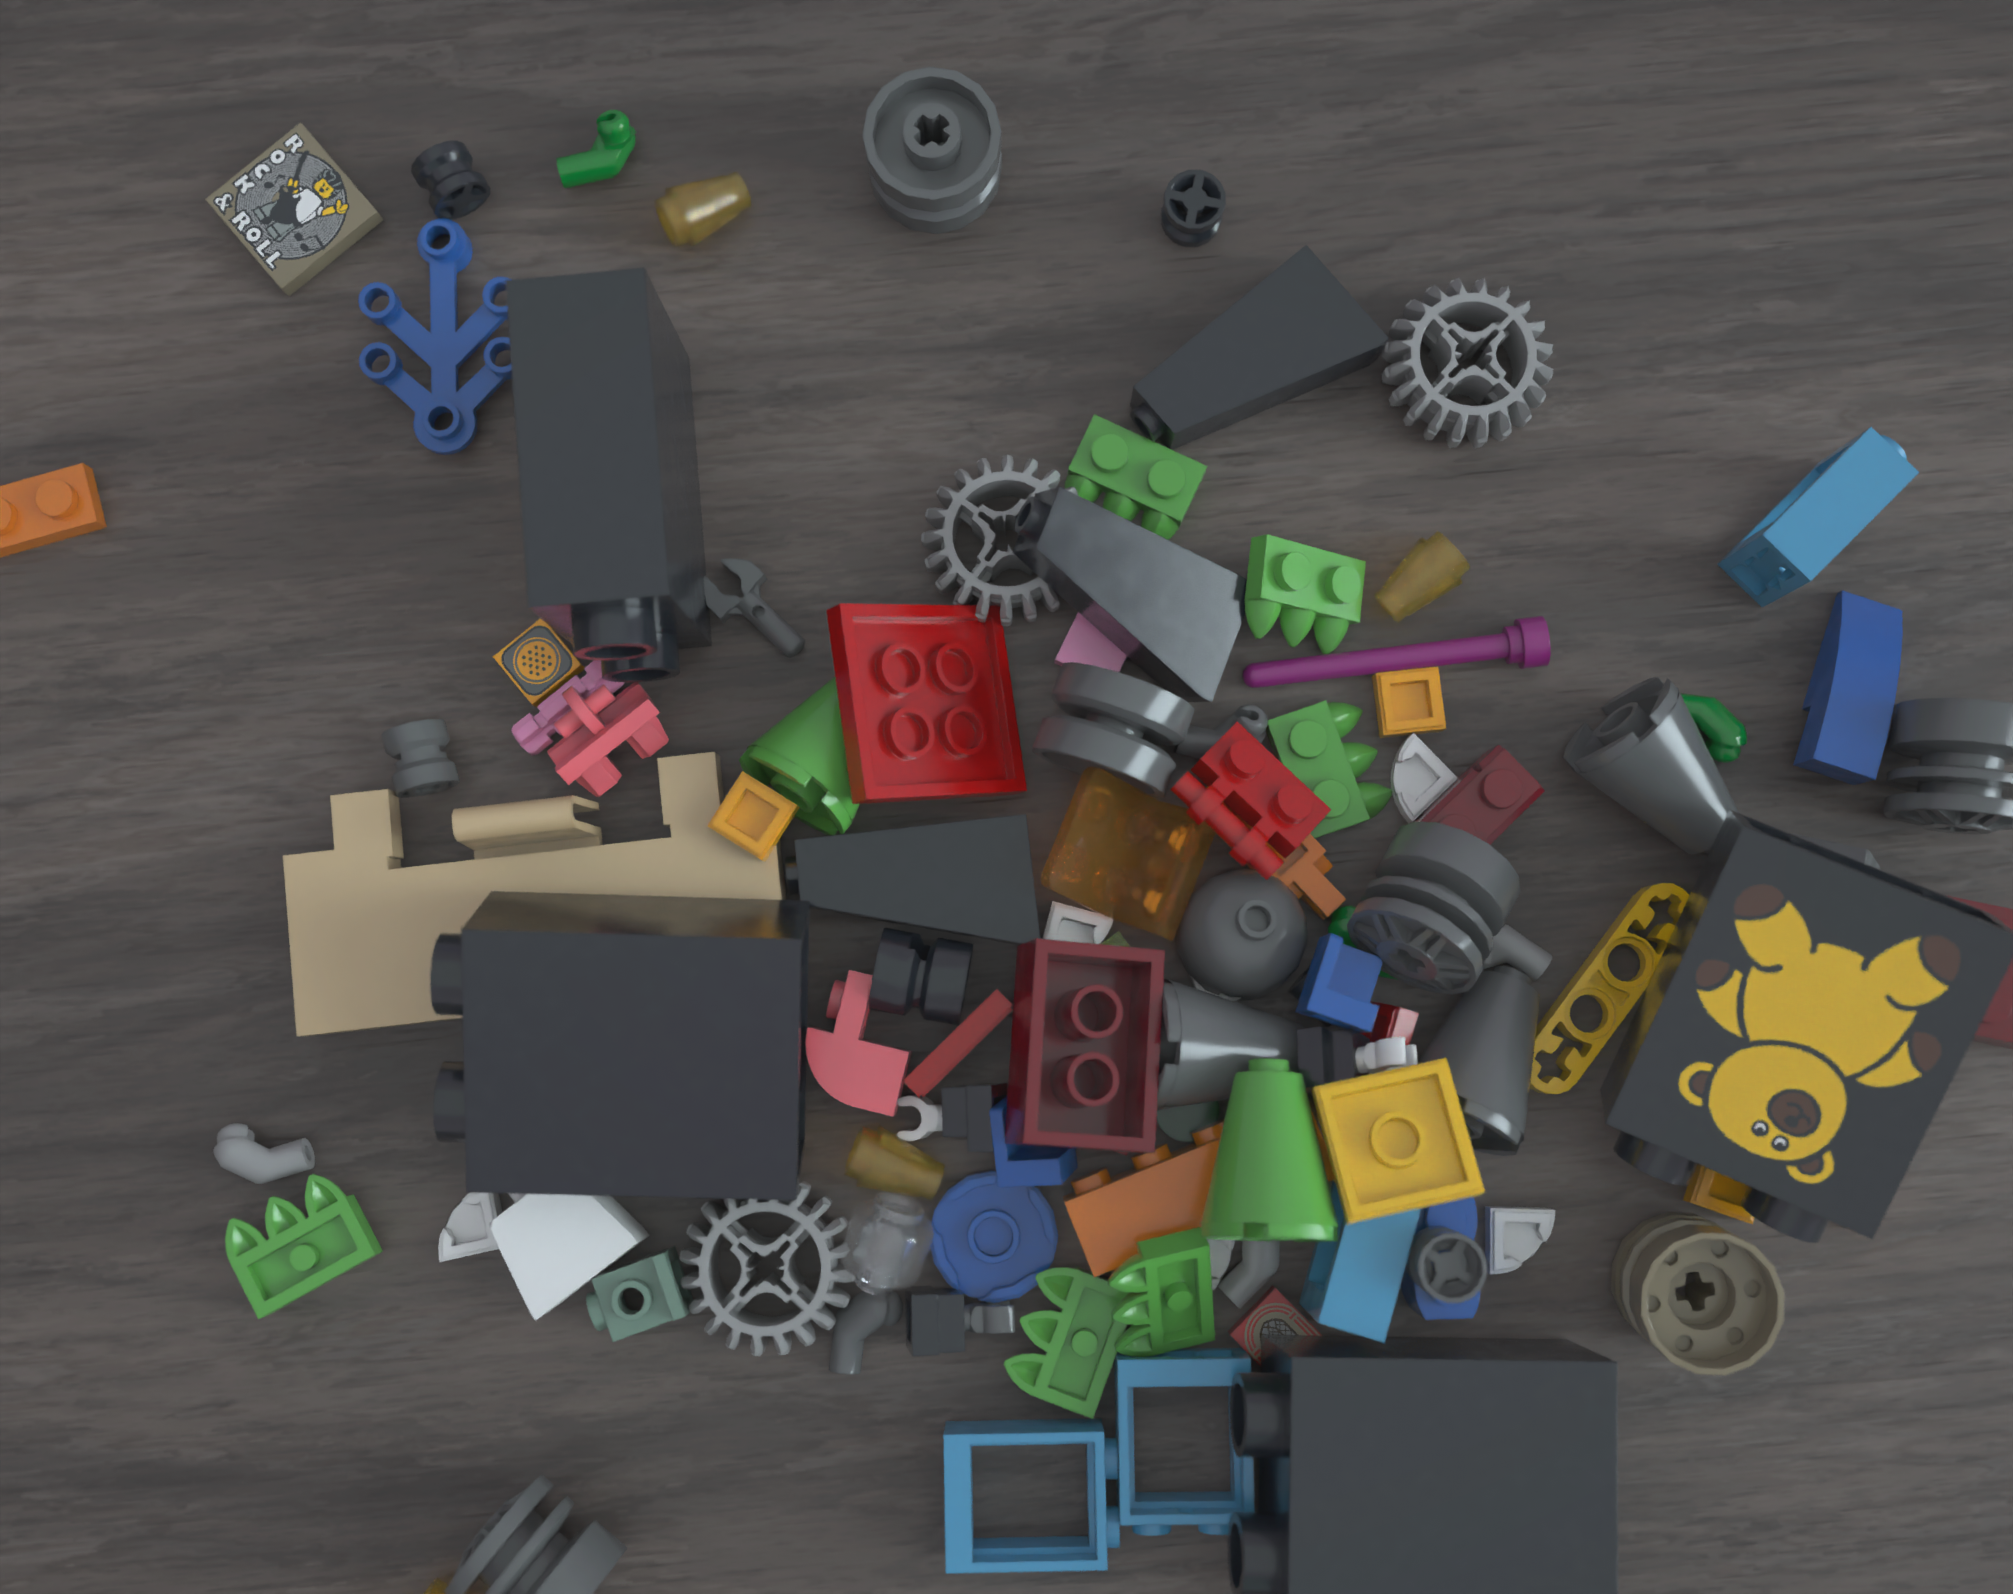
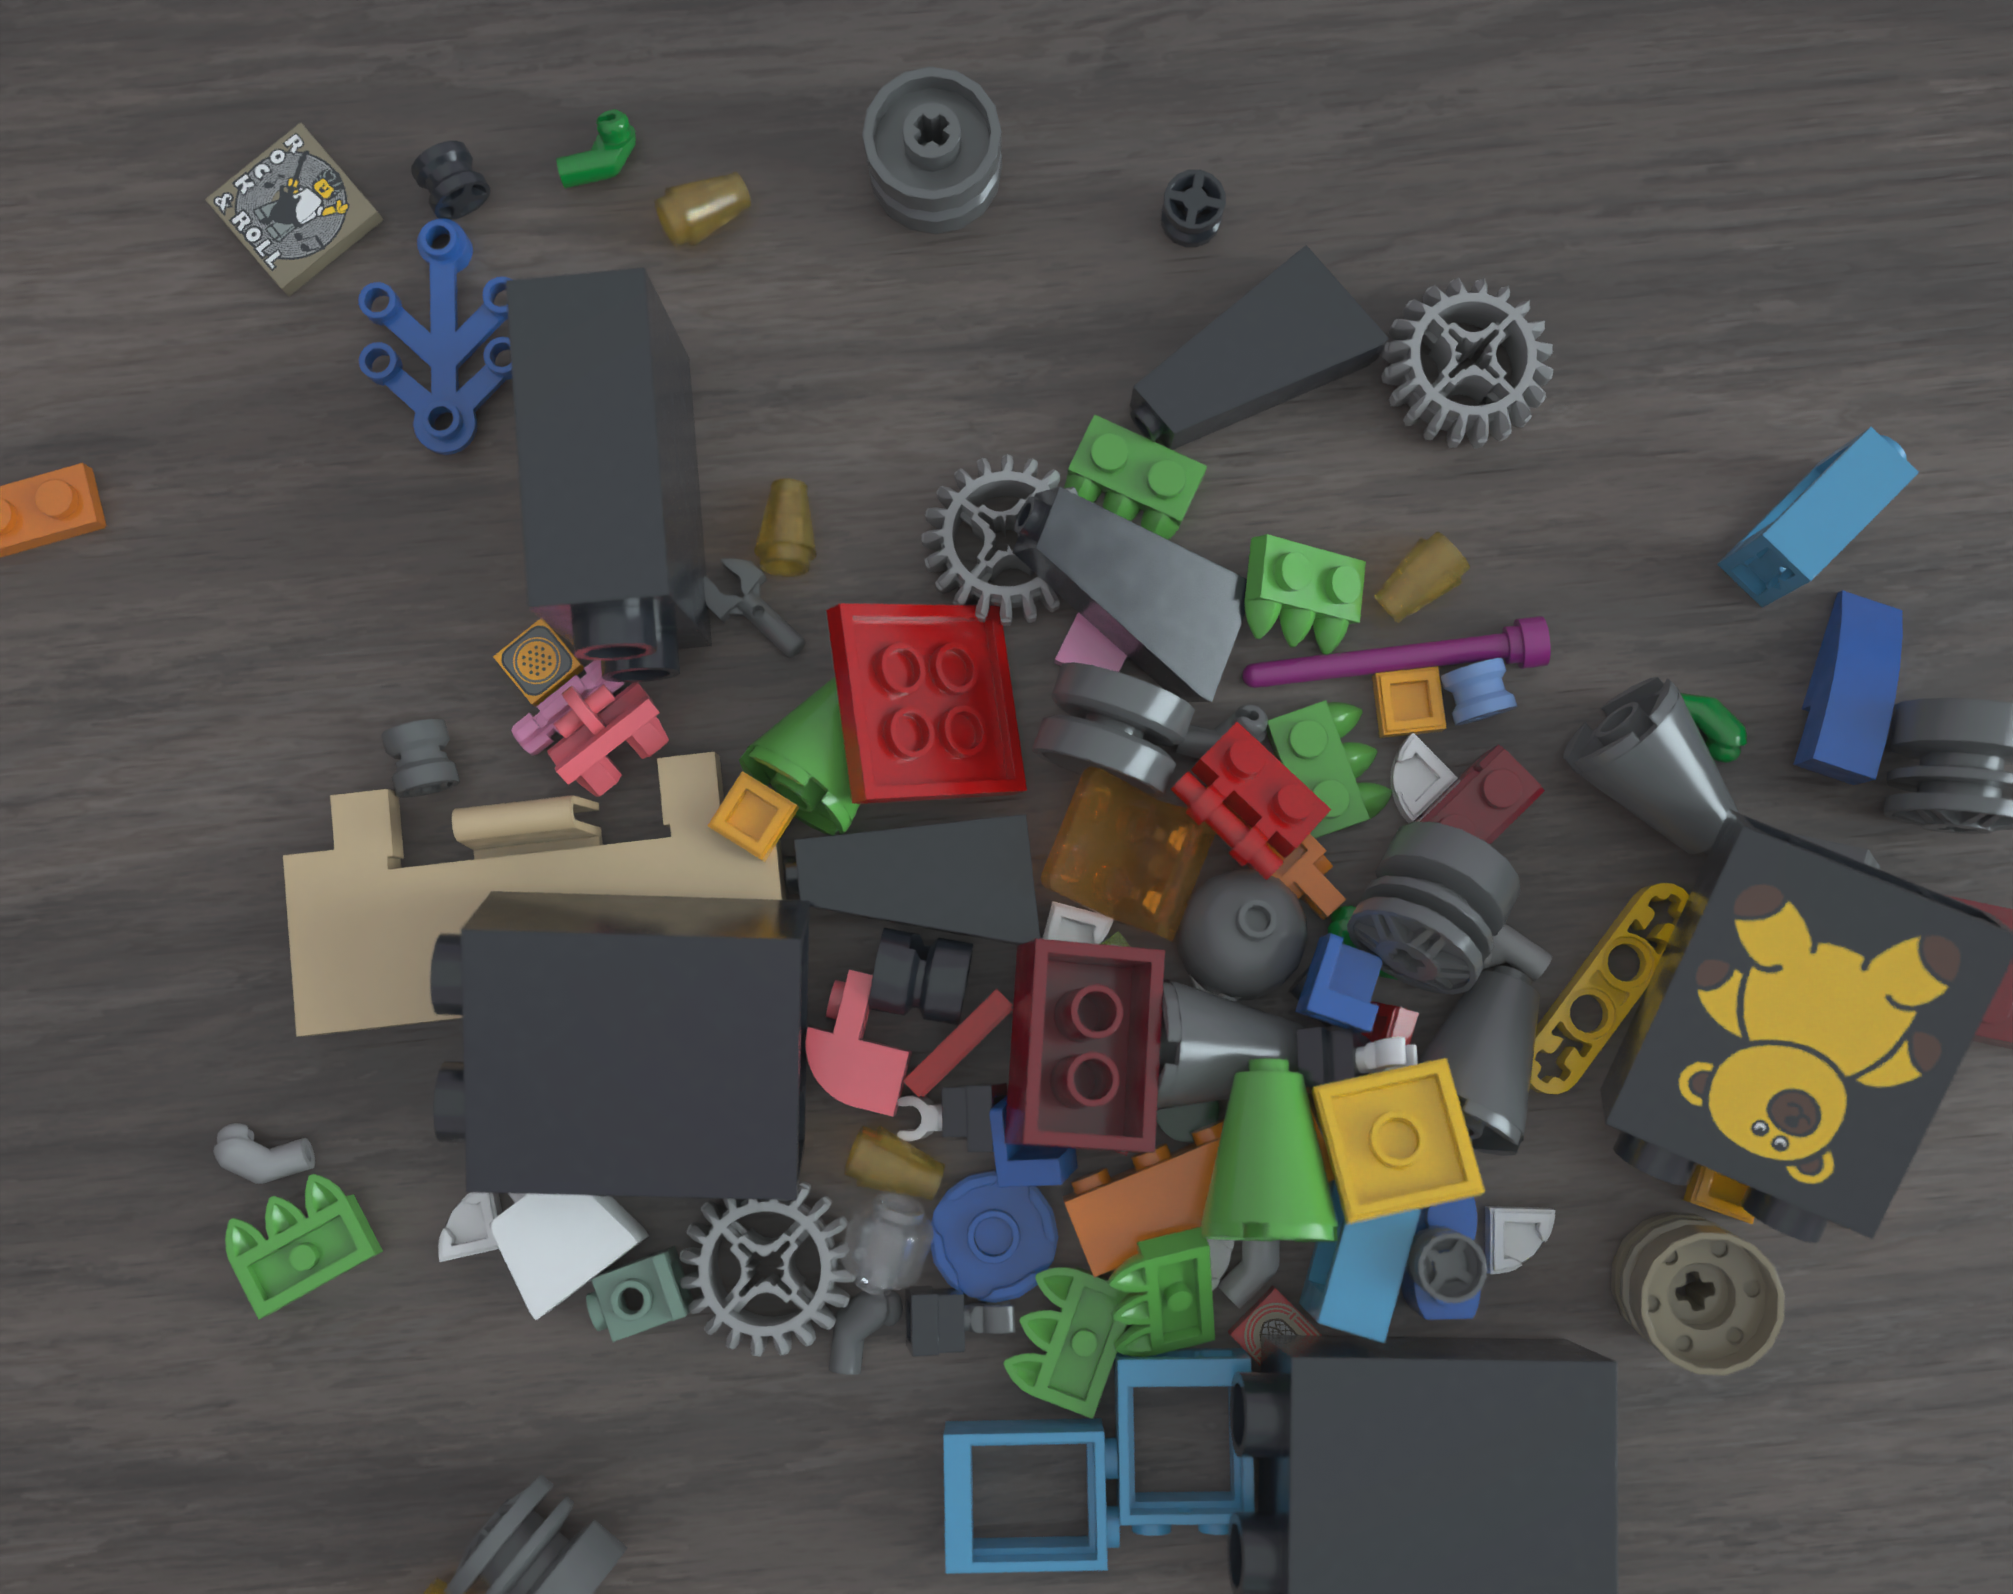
(786, 530): none -> clear yellow cone
(1478, 691): none -> medium blue wheel

